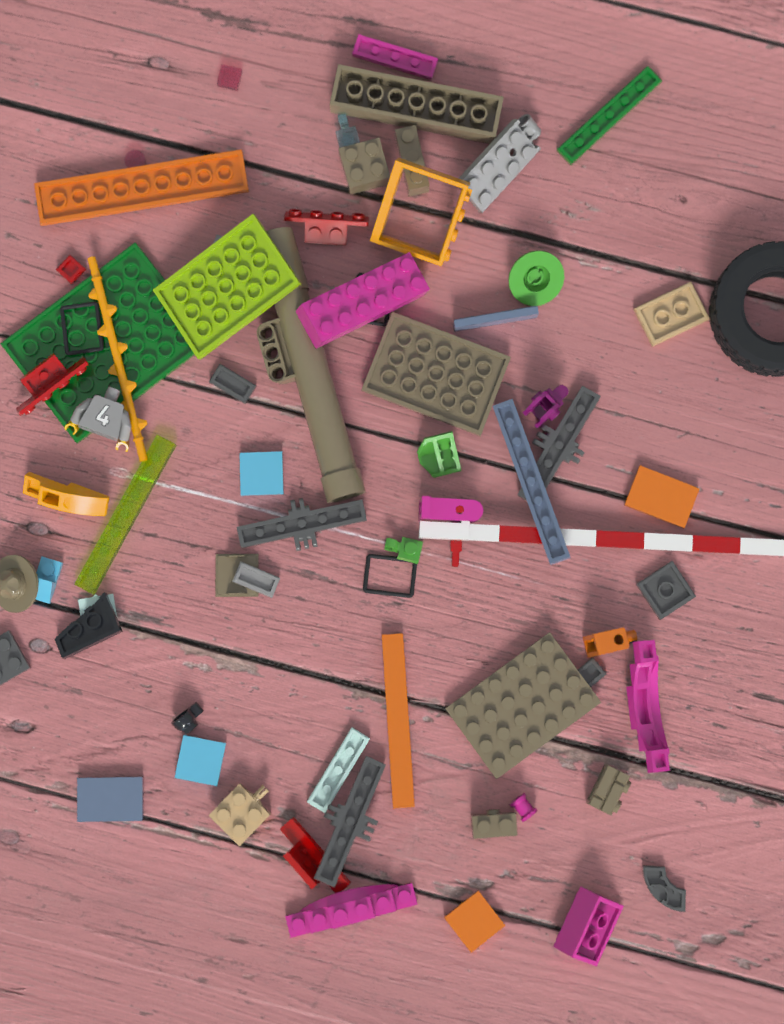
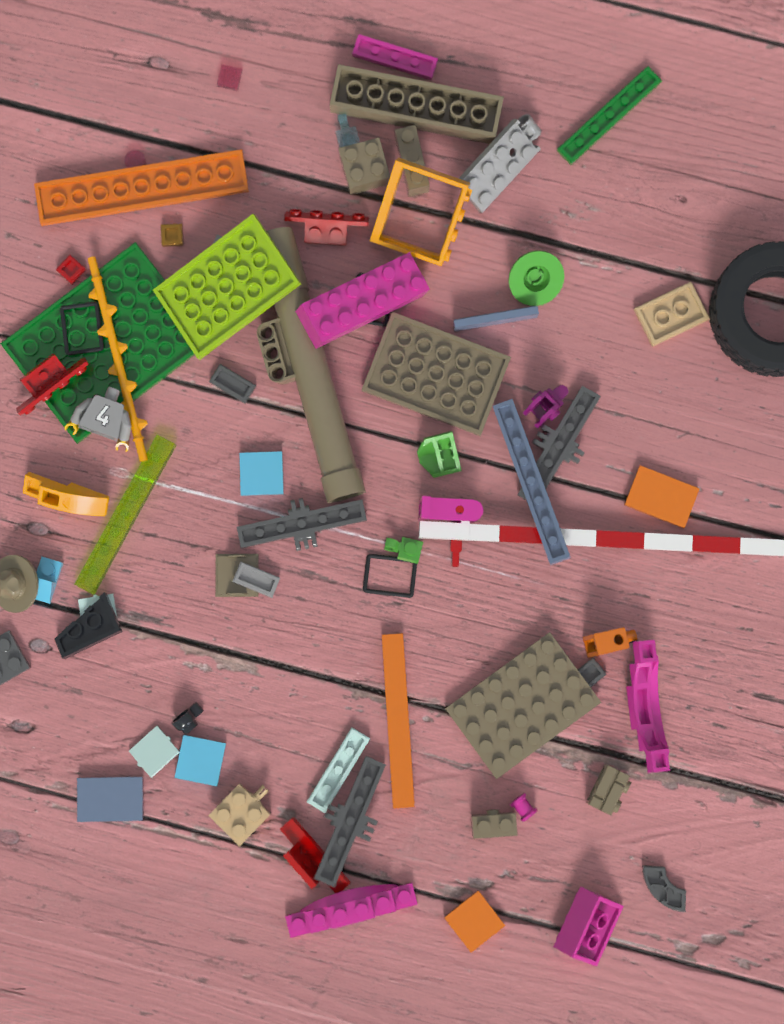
(154, 751): none -> light aqua piece
(171, 235): none -> pearl gold tile
(665, 590): dark grey tile -> none

